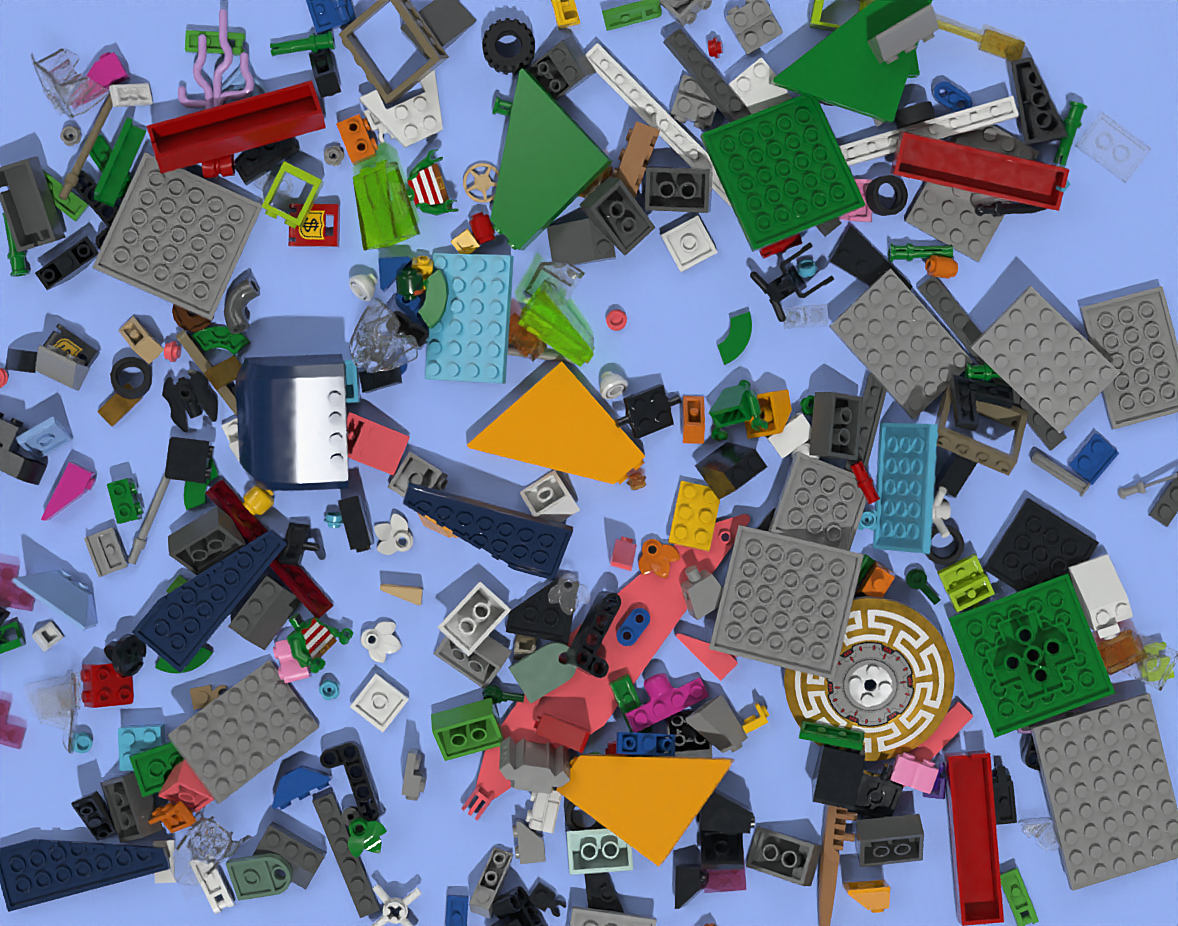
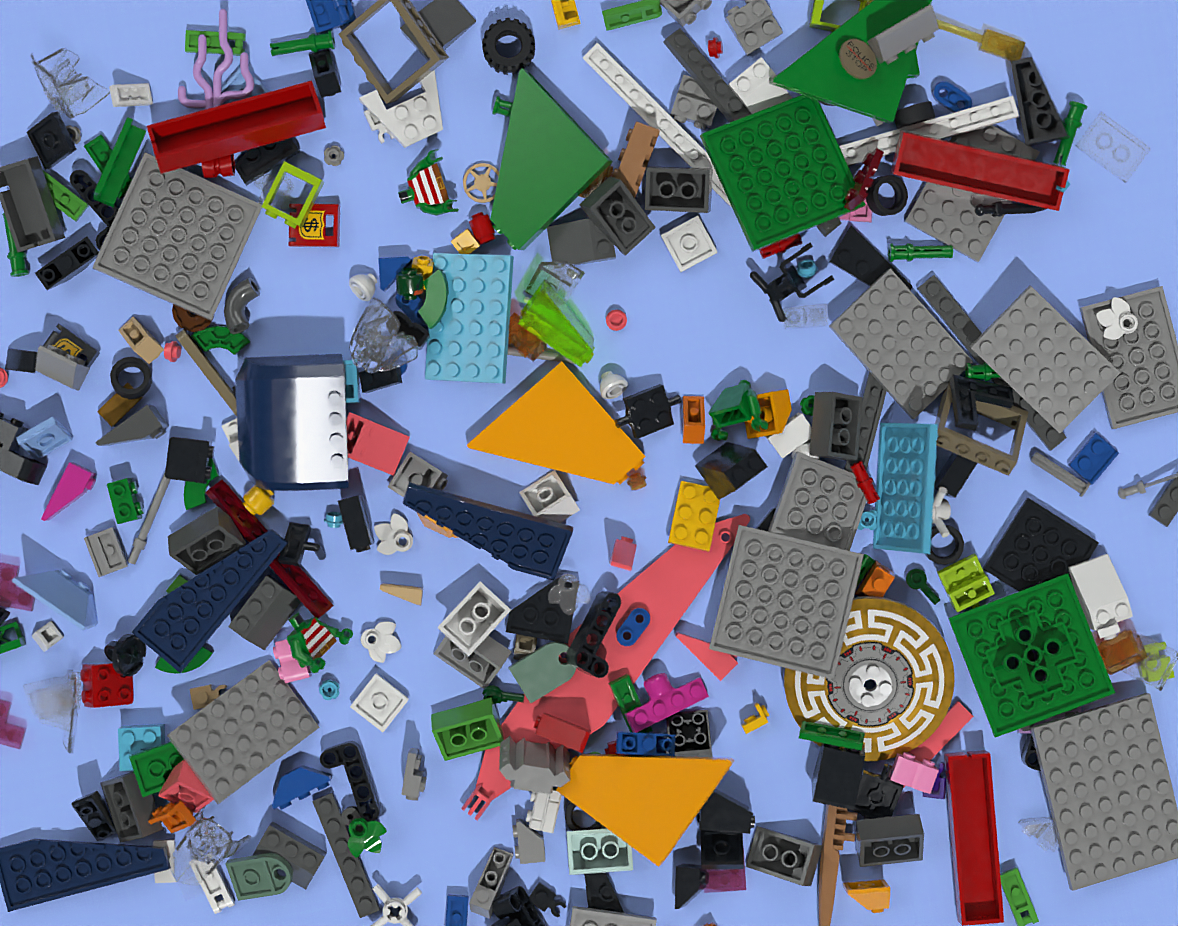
(51, 140): none -> black plate
(72, 178): dark tan bar -> none
(83, 742): medium azure plate -> none
(108, 70): dark pink slope -> none
(142, 425): none -> dark grey slope
(189, 396): black piece -> none
(223, 372): pearl gold tile -> none
(356, 139): orange brick -> none
(383, 206): clear neon green slope -> none
(562, 68): dark grey slope -> none
(659, 560): orange plate -> none
(701, 592): light grey torso -> none
(718, 725): light grey slope -> none
(737, 339): green tile -> none
(858, 59): none -> dark tan piece
(862, 178): none -> dark red wing
(941, 267): orange brick -> none
(1004, 797): black hinge -> none
(1114, 318): none -> white plate

